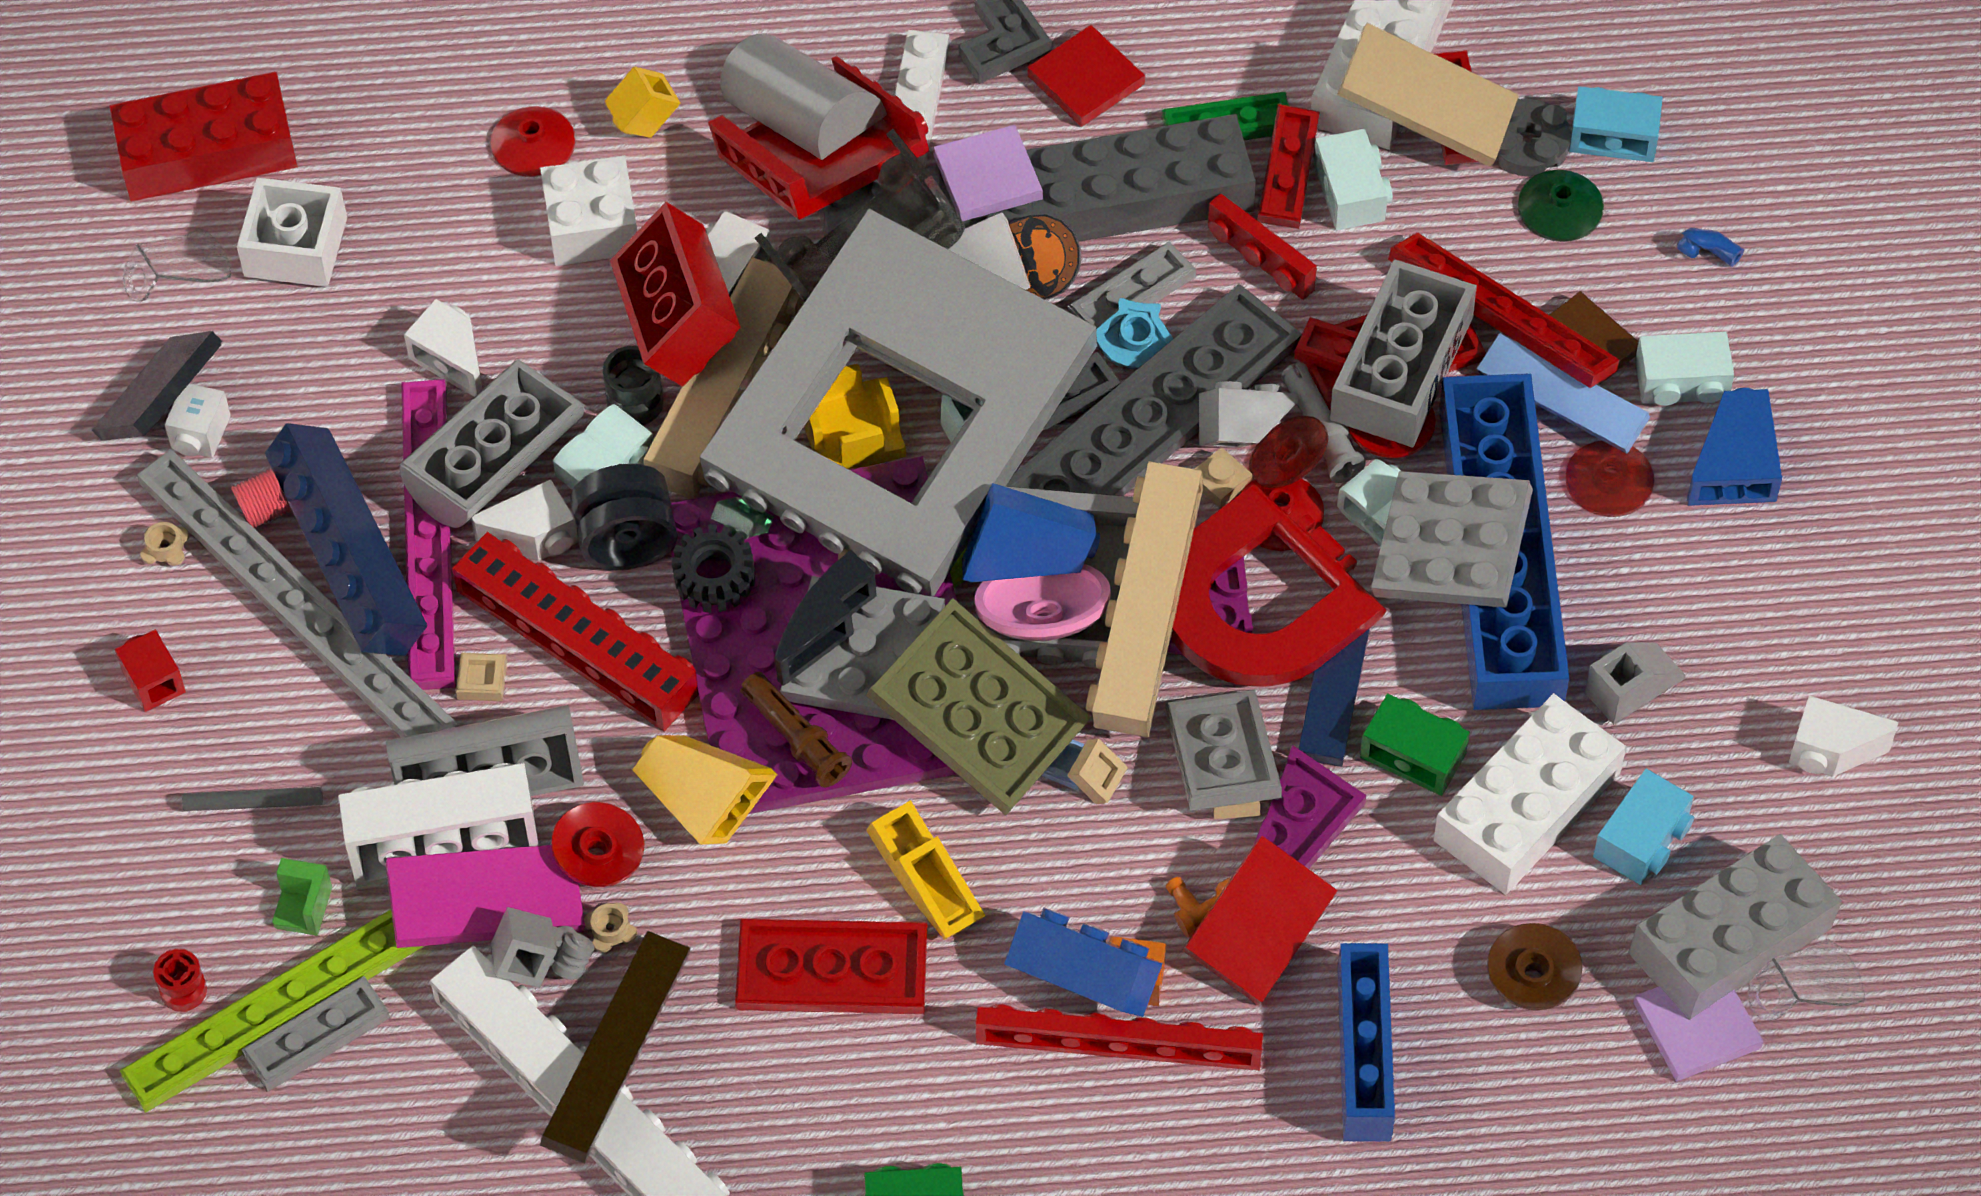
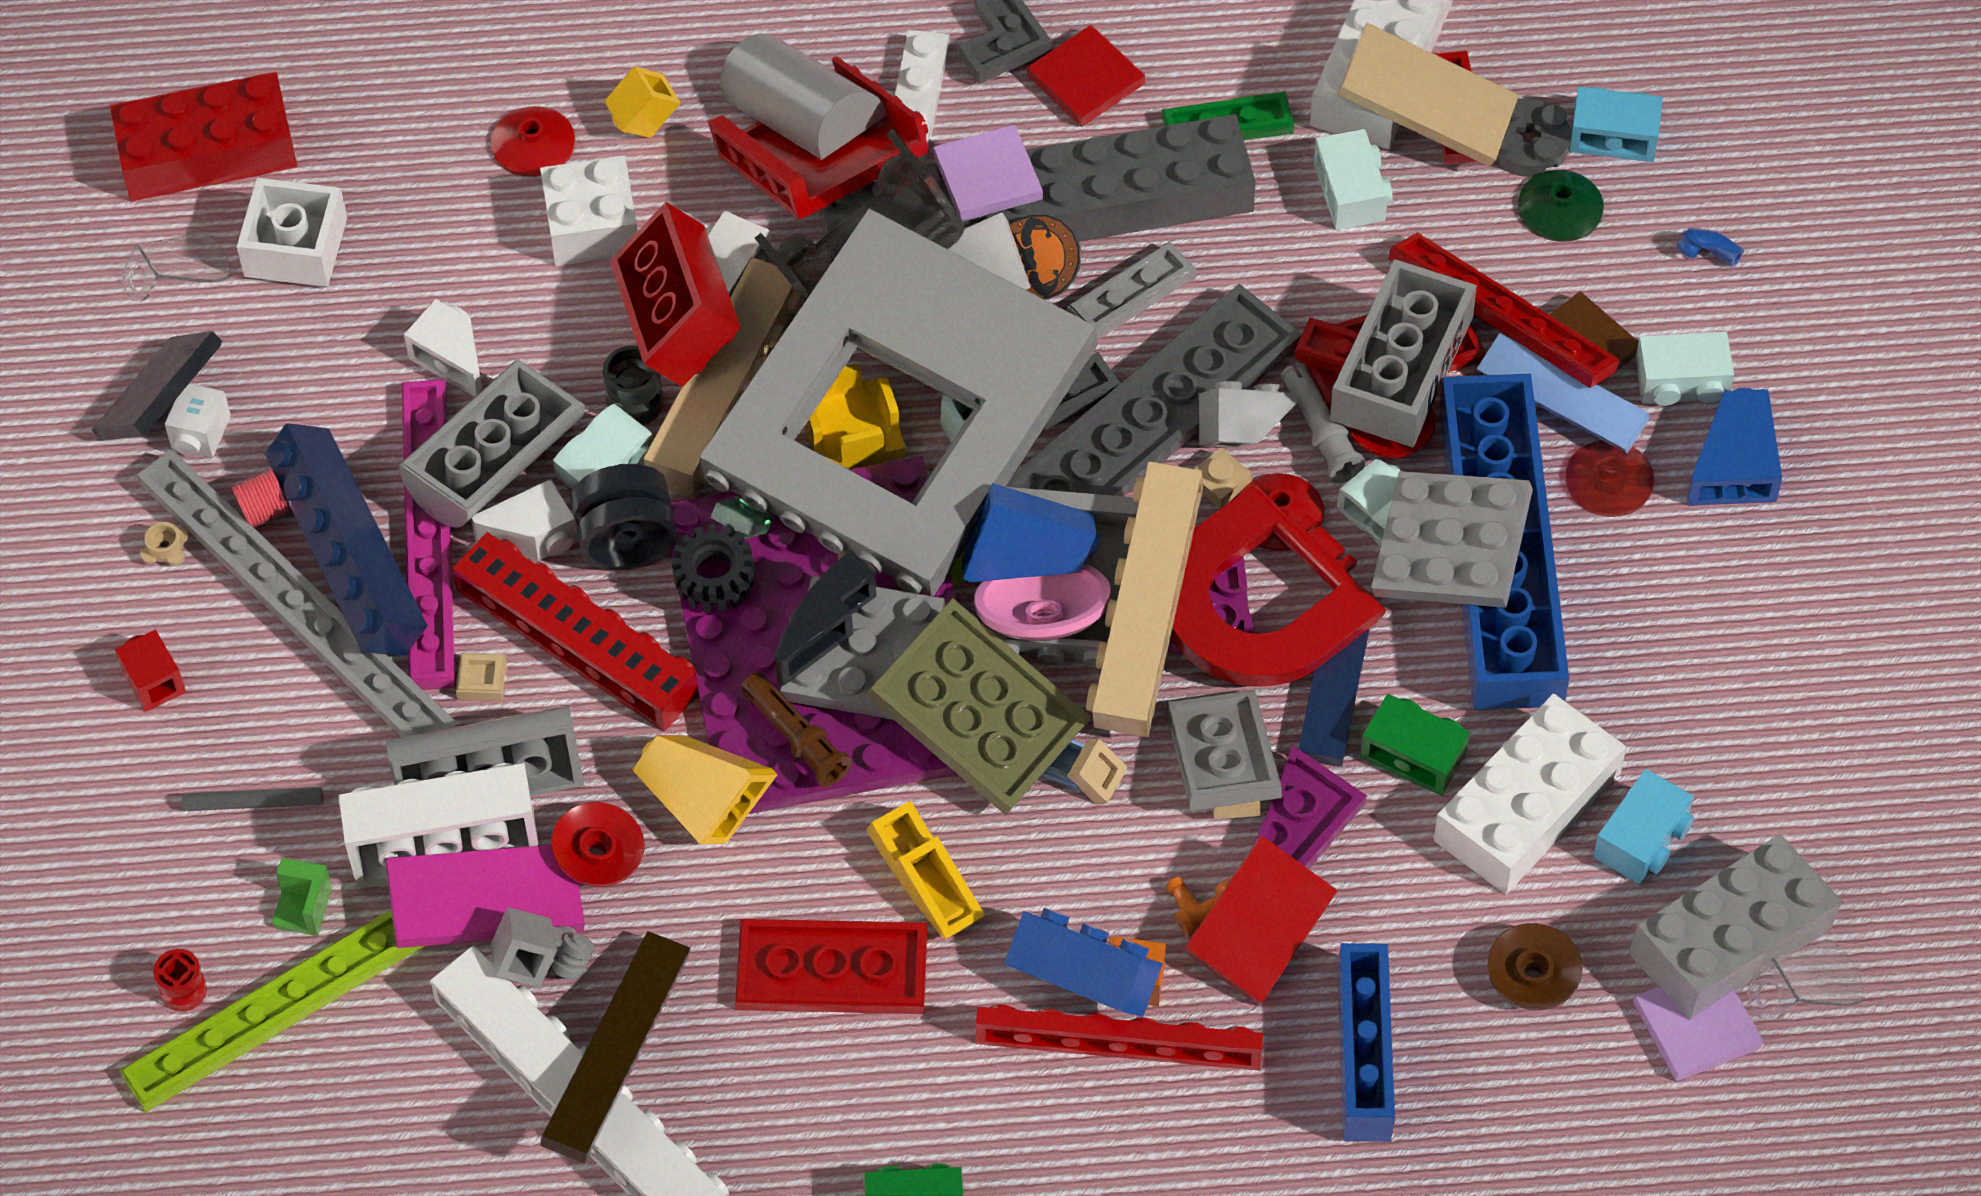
(315, 1033): light grey tile -> none
(605, 915): tan plate -> none
(1133, 334): medium azure animal -> none
(1261, 247): red plate -> none
(1288, 166): red tile -> none
(1289, 451): clear red dish -> none
(1630, 678): light grey slope -> none
(1839, 737): white slope -> none

